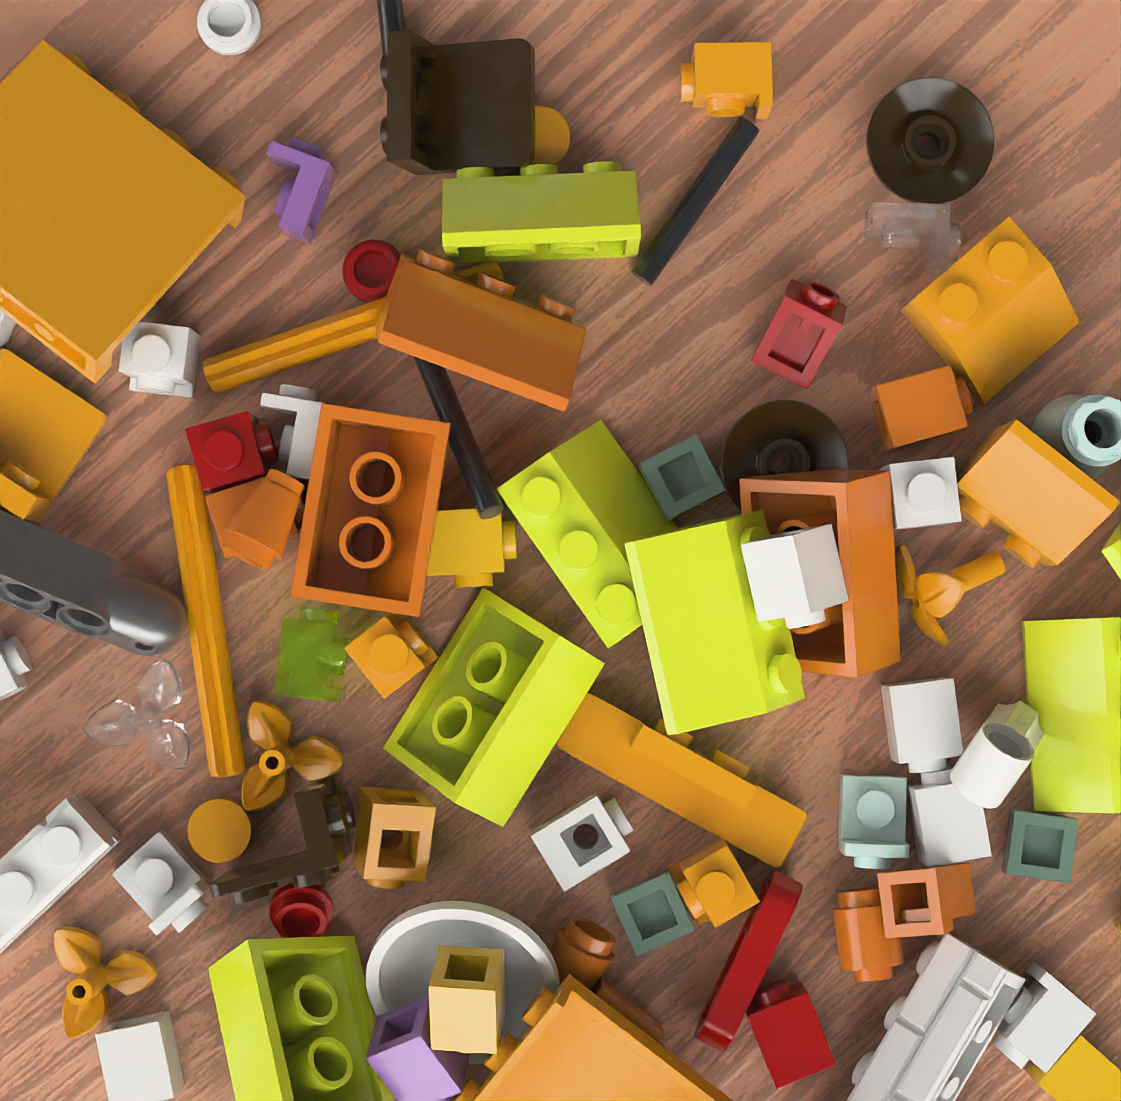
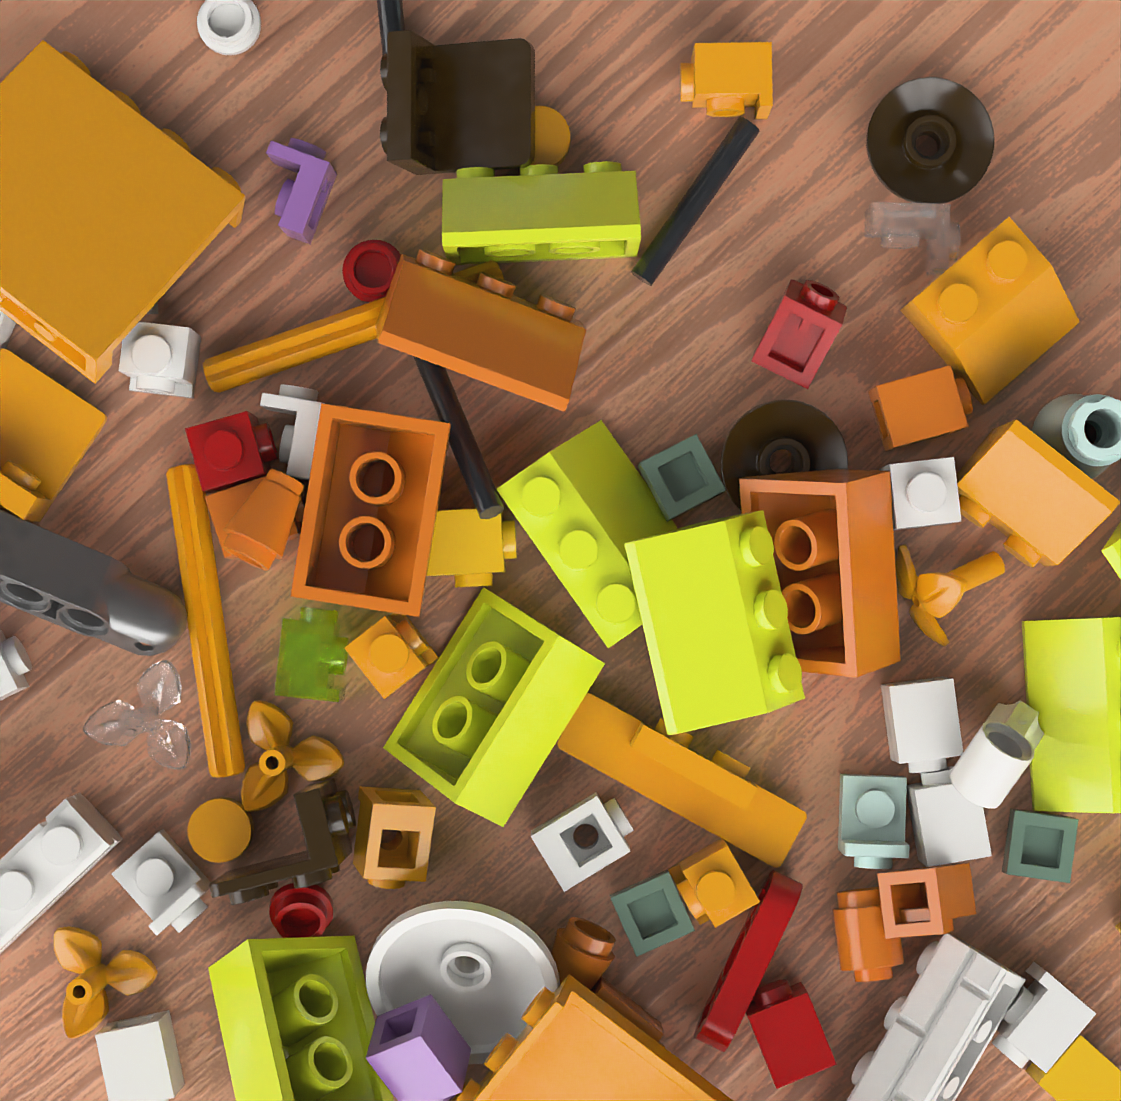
(467, 999): yellow brick -> none
(795, 575): white brick -> none

